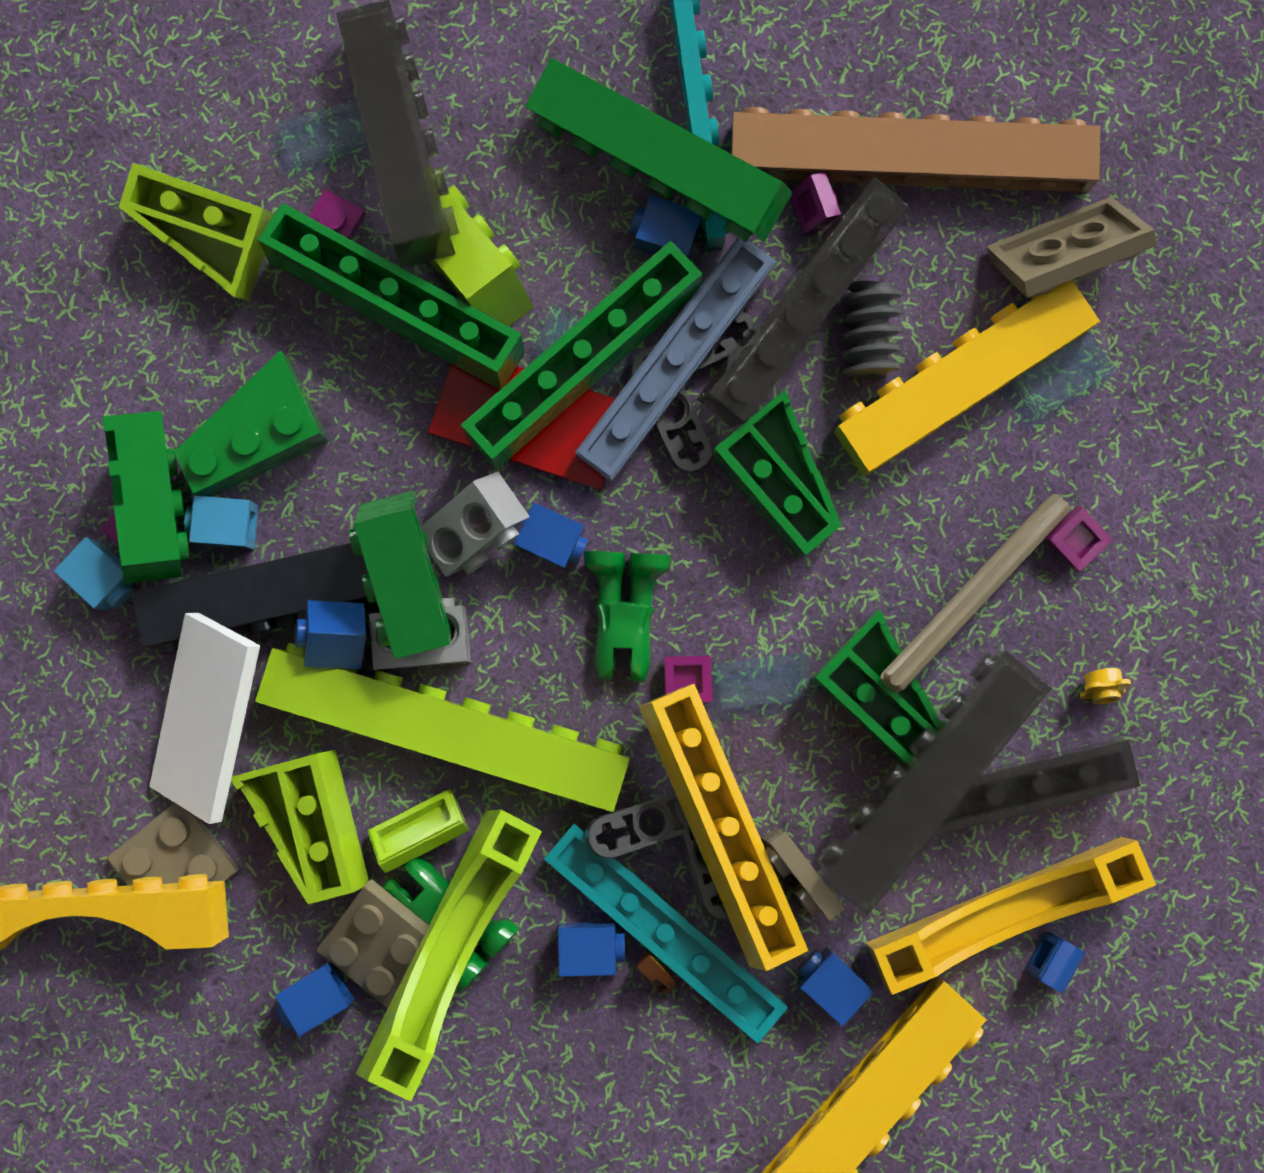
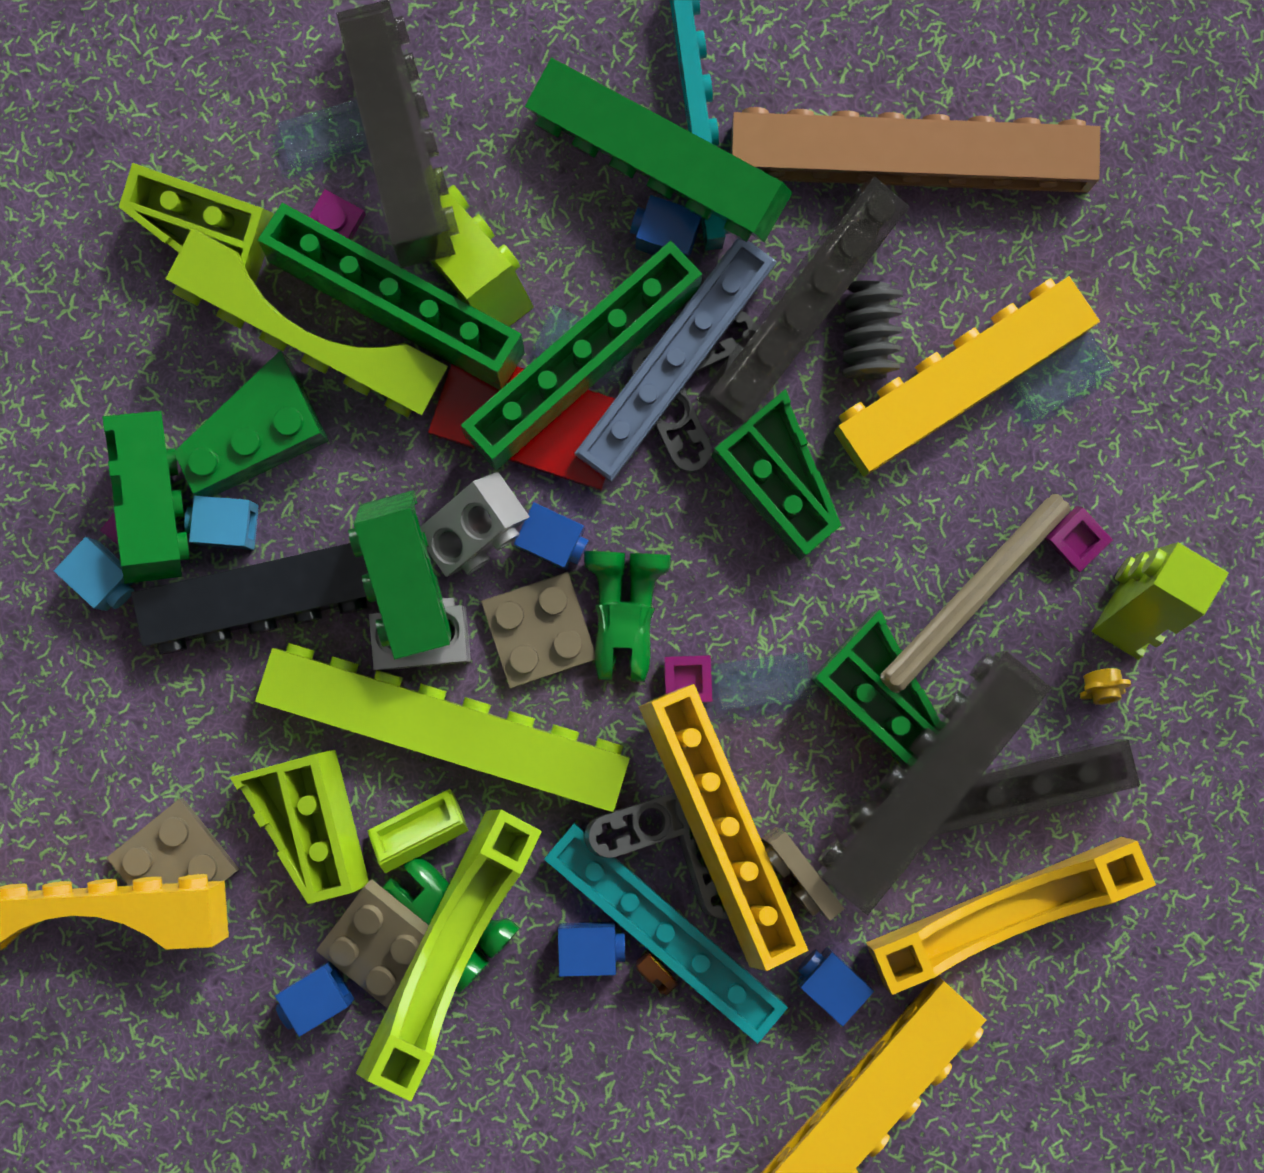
(204, 717): white tile -> none
(218, 275): none -> lime arch
(332, 634): blue brick -> none
(539, 630): none -> dark tan plate
(814, 203): magenta plate -> none
(1054, 961): blue brick -> none
(1071, 246): dark tan plate -> none
(1156, 594): none -> lime wedge

